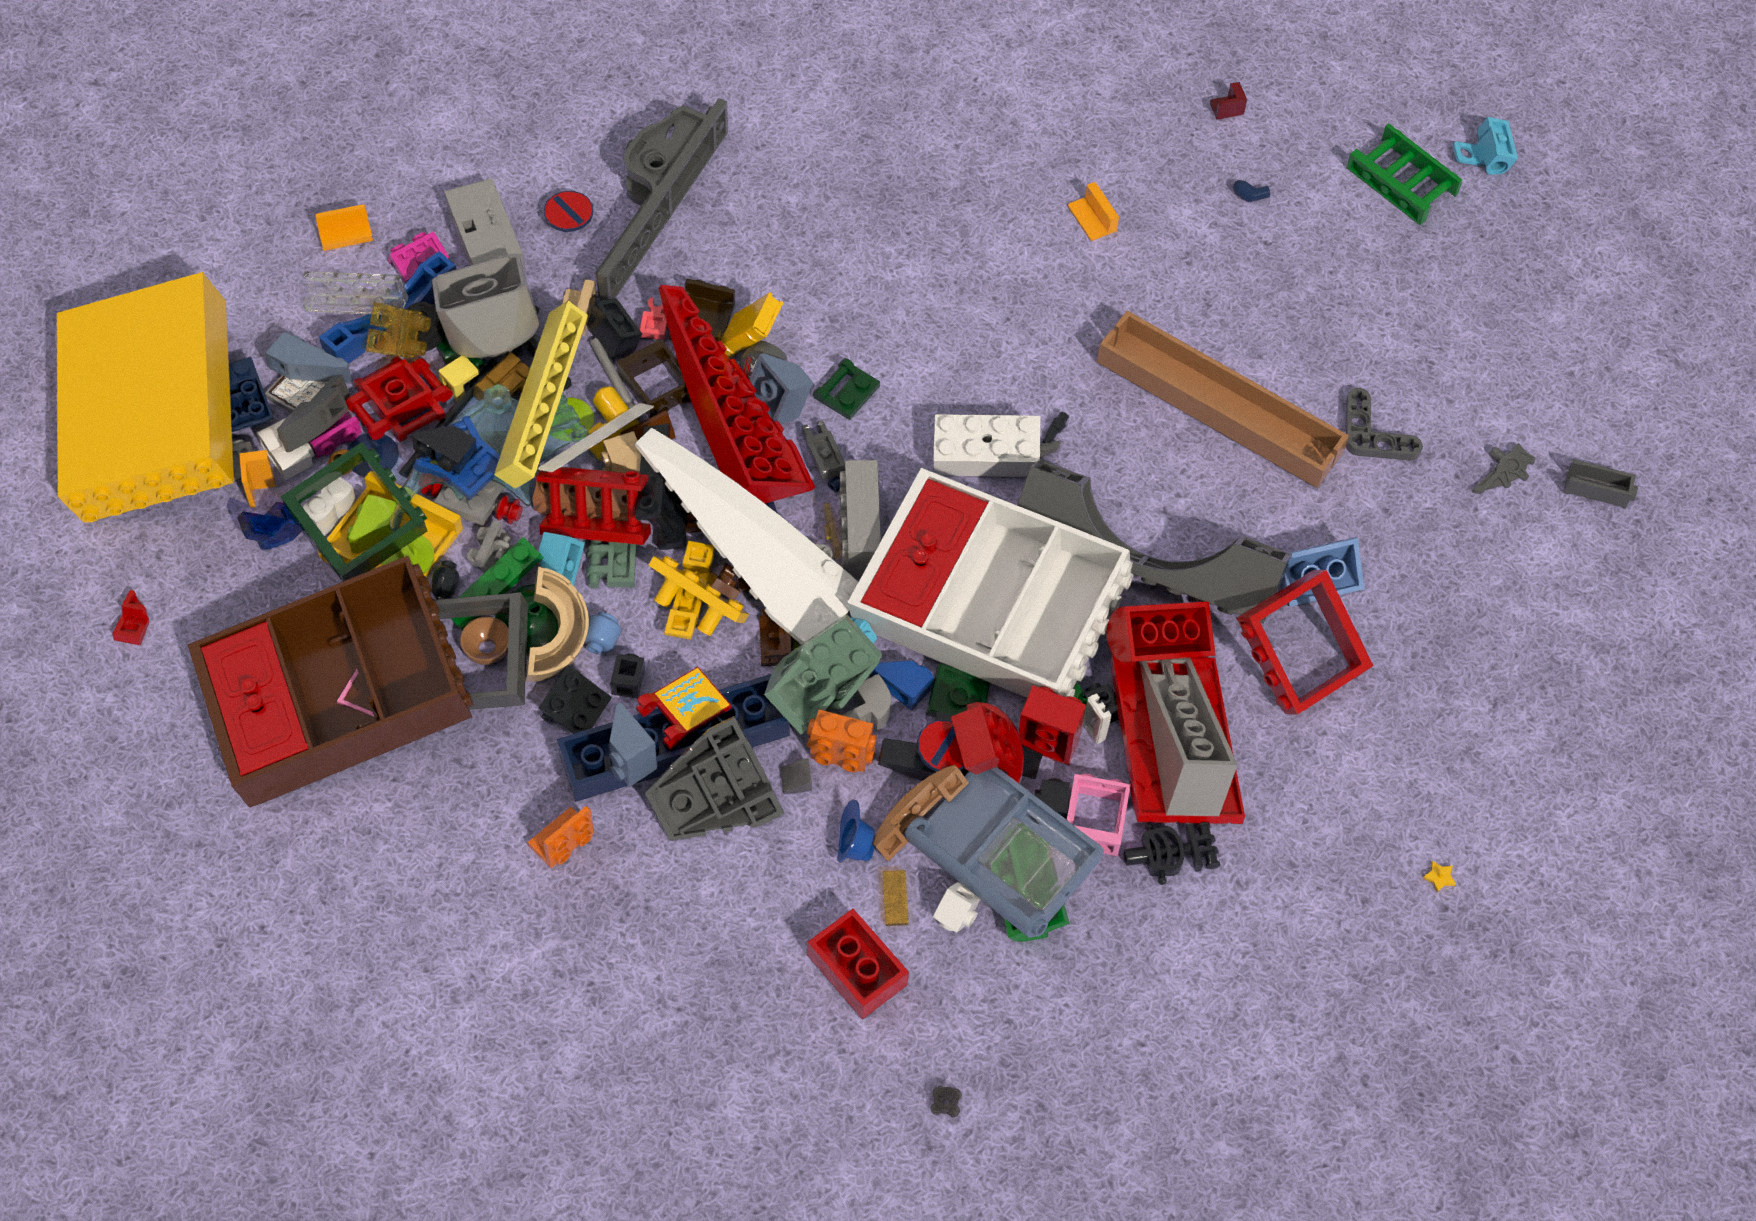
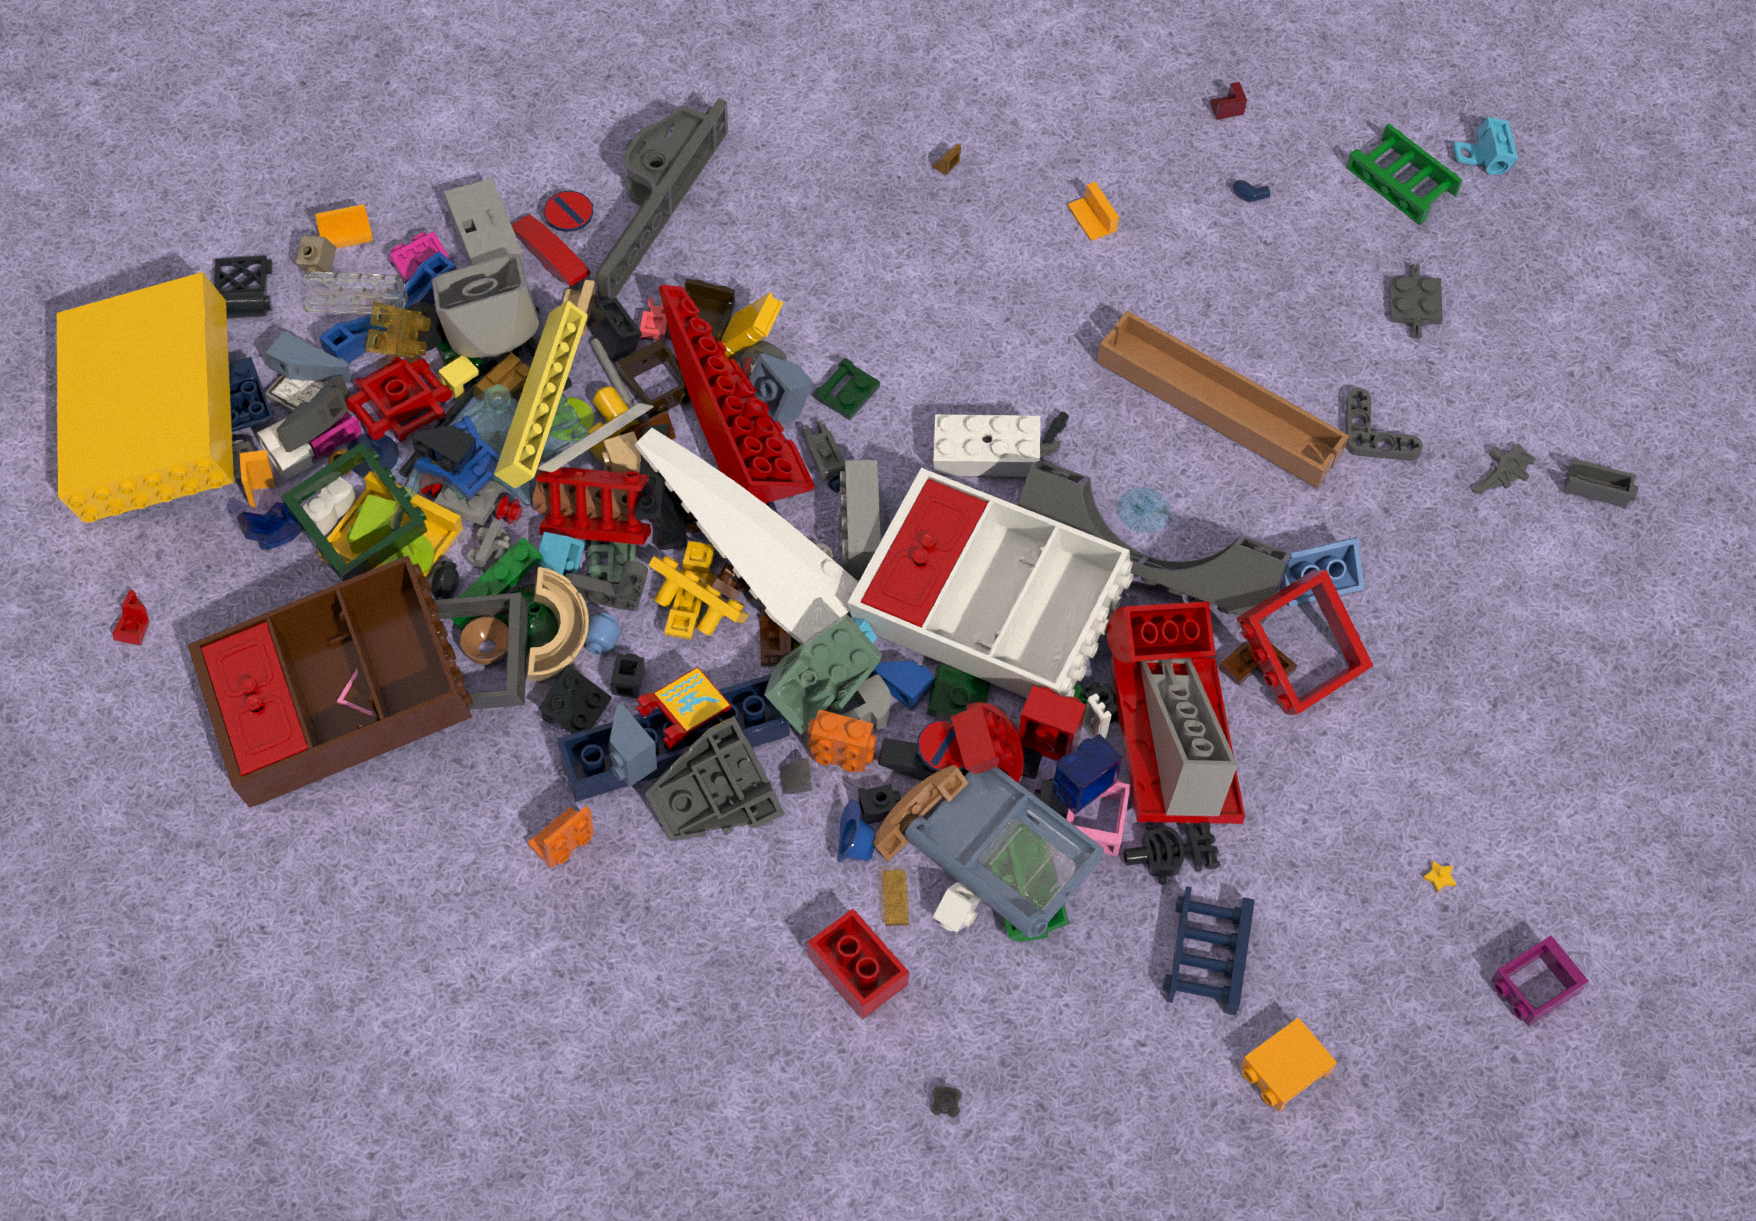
(240, 300): none -> black piece
(315, 254): none -> dark tan brick
(551, 250): none -> red slope
(621, 596): none -> dark grey beam
(830, 531): clear yellow piece -> none
(871, 808): none -> black brick
(948, 160): none -> pearl gold slope
(1086, 773): none -> clear blue piece
(1143, 510): none -> clear light blue piece
(1232, 968): none -> dark blue fence
(1241, 665): none -> reddish brown plate
(1287, 1064): none -> light orange panel
(1415, 300): none -> dark grey plate
(1557, 962): none -> magenta window

